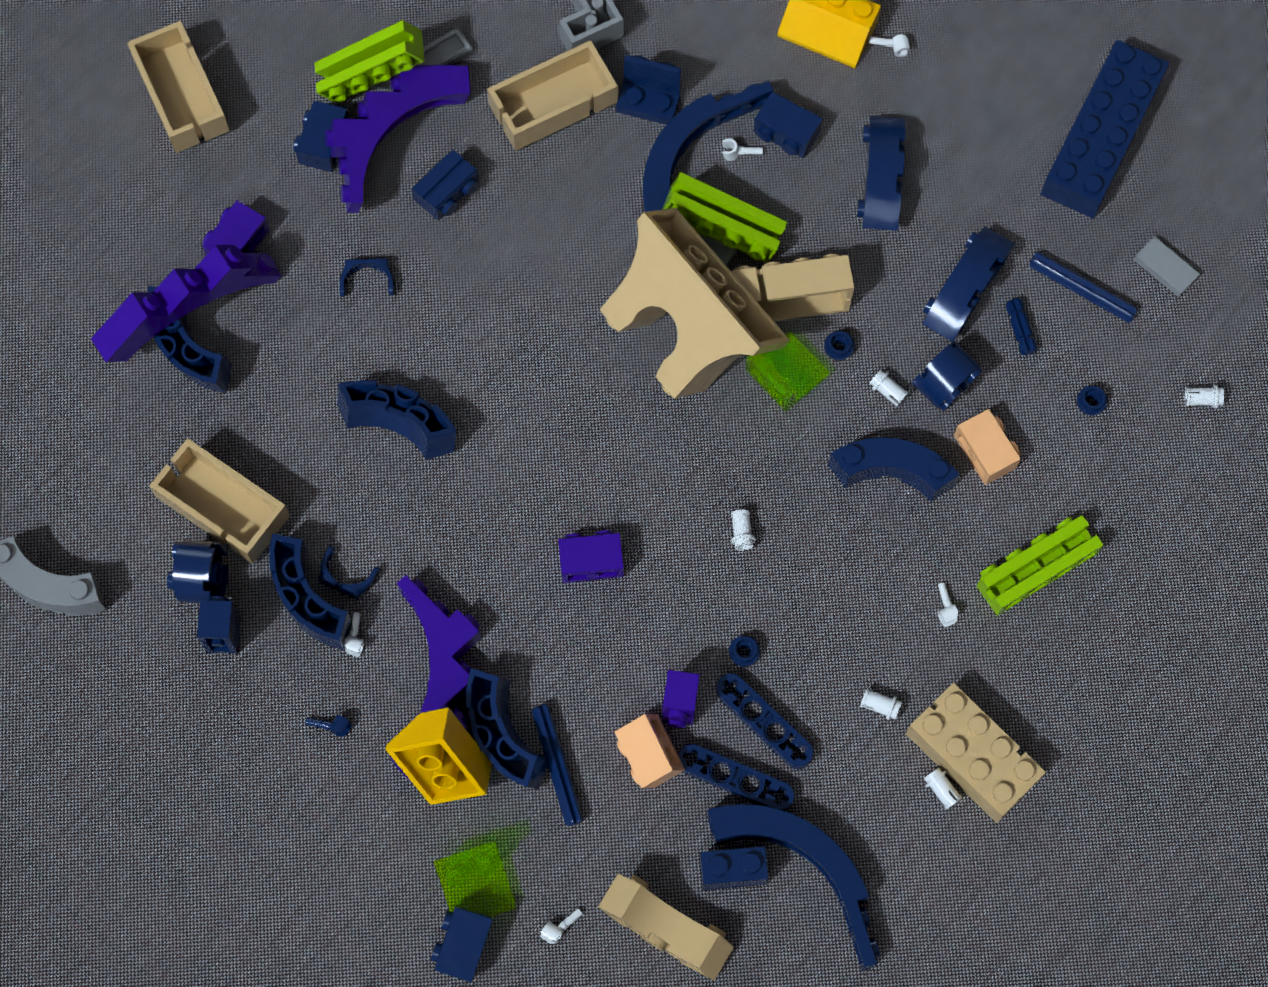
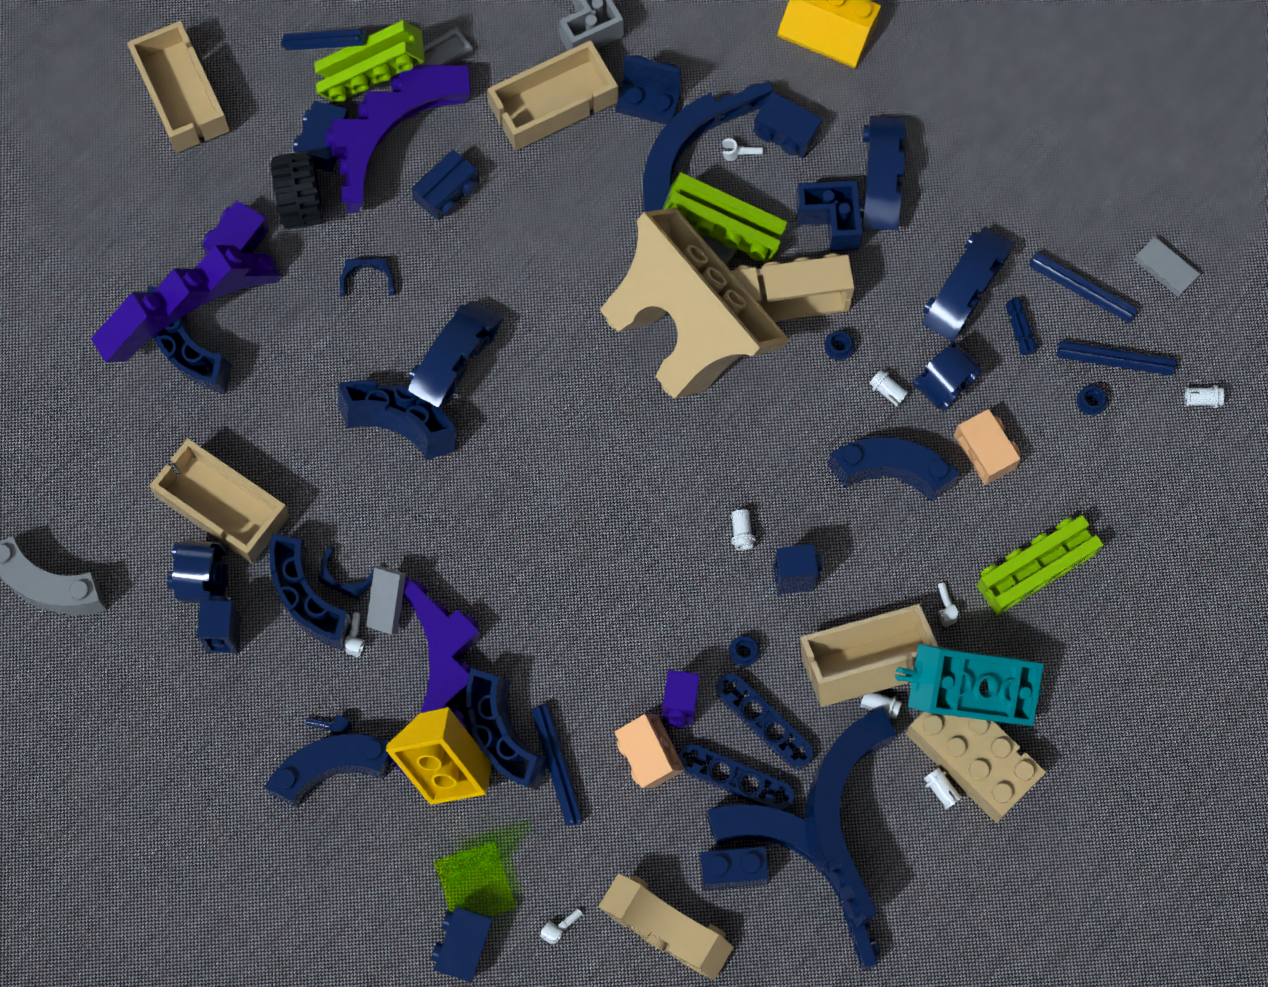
(296, 190): none -> black tyre
(324, 39): none -> dark blue axle
(325, 759): none -> dark blue brick
(386, 600): none -> light grey tile
(443, 366): none -> dark blue brick
(590, 557): dark purple brick -> none
(787, 372): clear neon green bracket -> none
(796, 569): none -> dark blue brick
(823, 810): none -> dark blue arch
(832, 205): none -> dark blue brick
(864, 654): none -> tan piece
(899, 43): white hand -> none
(950, 681): none -> teal brick
(1104, 129): dark blue brick -> none
(1116, 357): none -> dark blue axle

